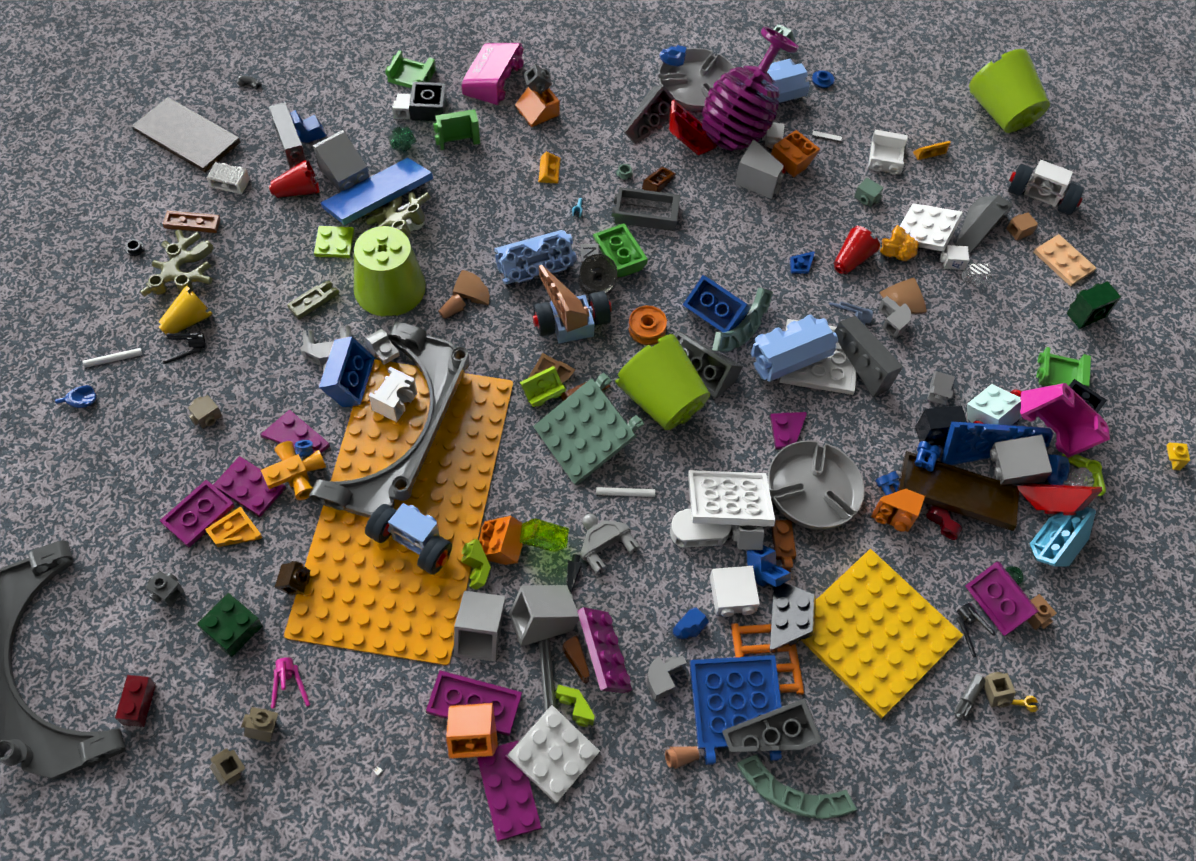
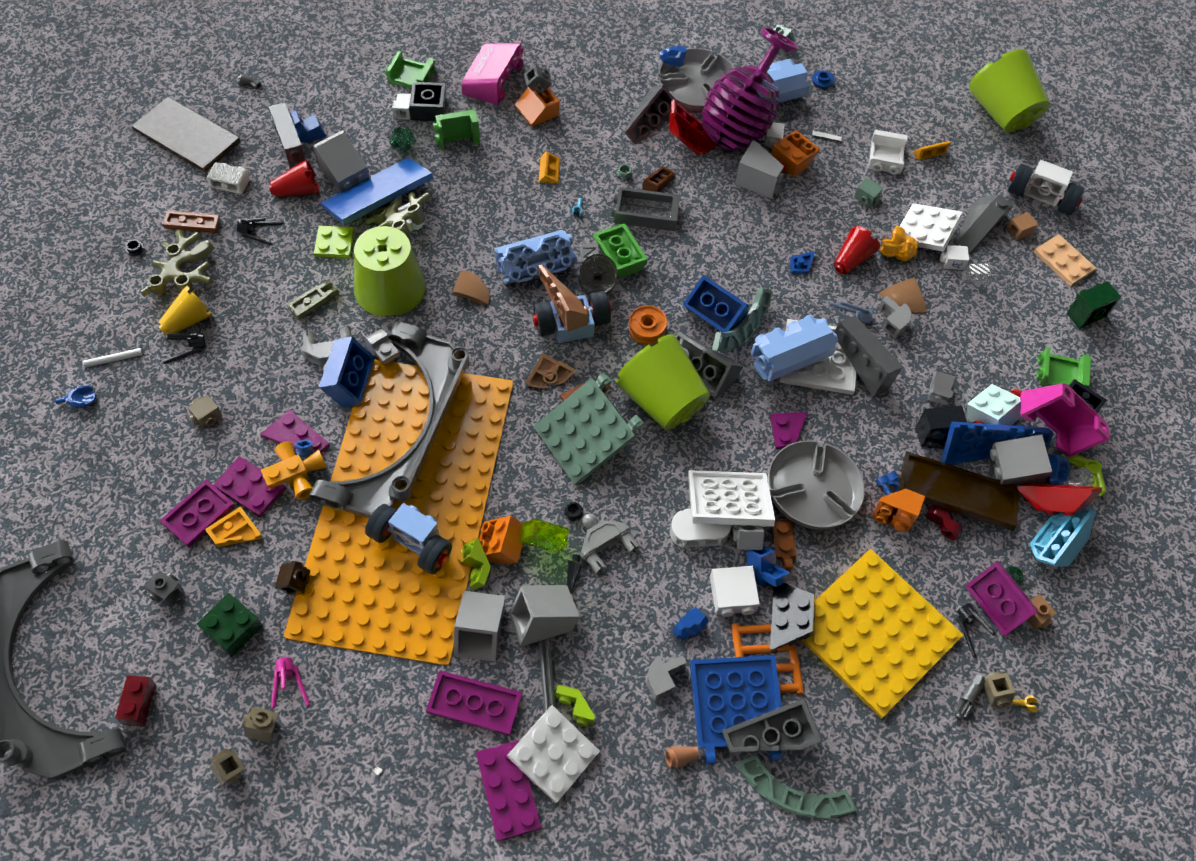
(247, 226): none -> black plant
(393, 394): white piece -> none
(452, 306): nougat cone -> none
(471, 731): orange slope -> none
(542, 387): lime bracket -> none
(573, 506): none -> black plate
(574, 653): reddish brown slope -> none
(604, 650): magenta plate -> none
(625, 492): white bar -> none
(926, 450): blue piece -> none
(1178, 455): yellow bracket -> none

